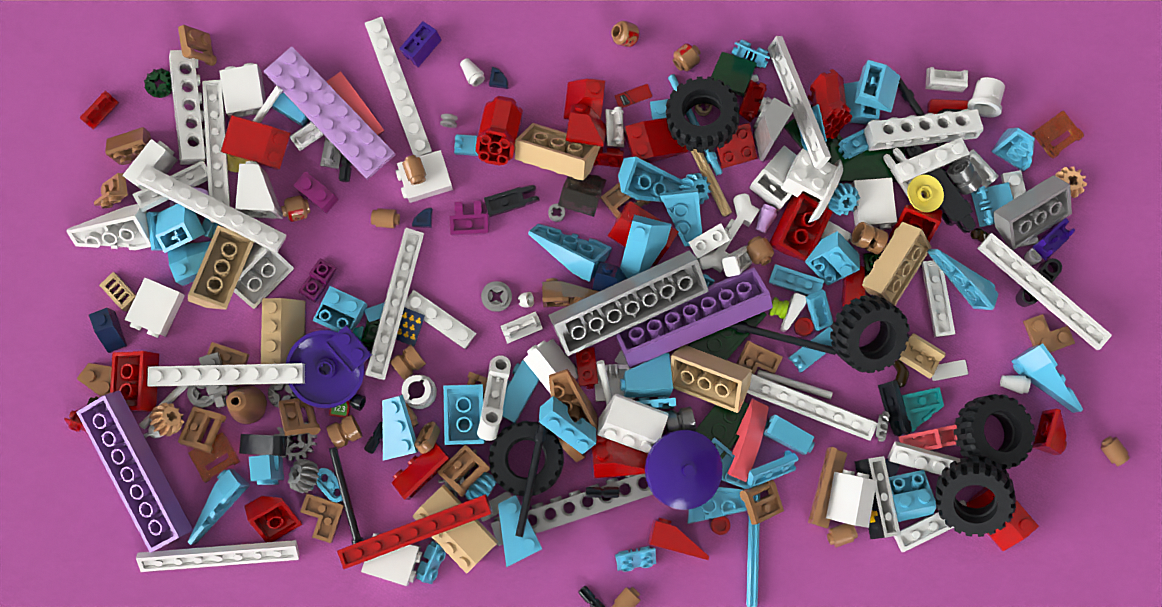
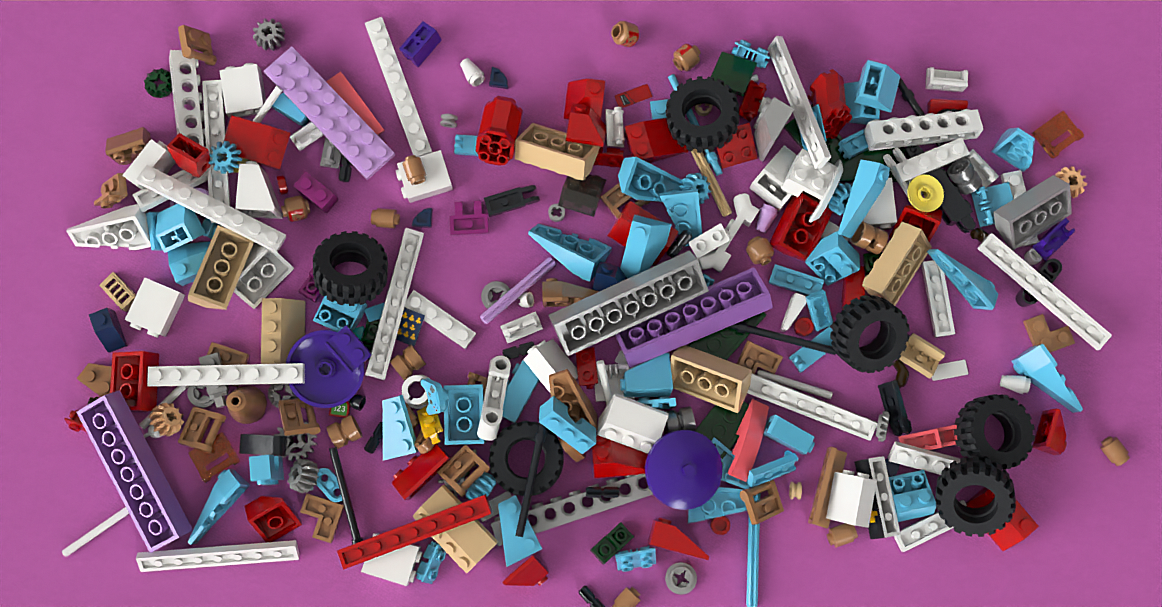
(95, 532): none -> white bar
(99, 110): red hinge -> none
(194, 158): none -> red torso
(232, 158): none -> medium azure gear
(266, 29): none -> light grey gear
(282, 184): none -> red tile
(350, 248): none -> black tyre
(430, 425): none -> yellow hinge
(436, 396): none -> medium azure piece
(514, 352): none -> black piece
(517, 290): none -> lavender axle
(528, 573): none -> red slope
(611, 543): none -> dark green slope
(681, 242): none -> black piece
(683, 587): none -> light grey gear
(736, 262): white slope -> none
(779, 308): lime wheel -> none
(795, 490): none -> tan bush
(865, 190): none -> medium azure wedge
(922, 405): teal wing -> none
(987, 97): white piece -> none

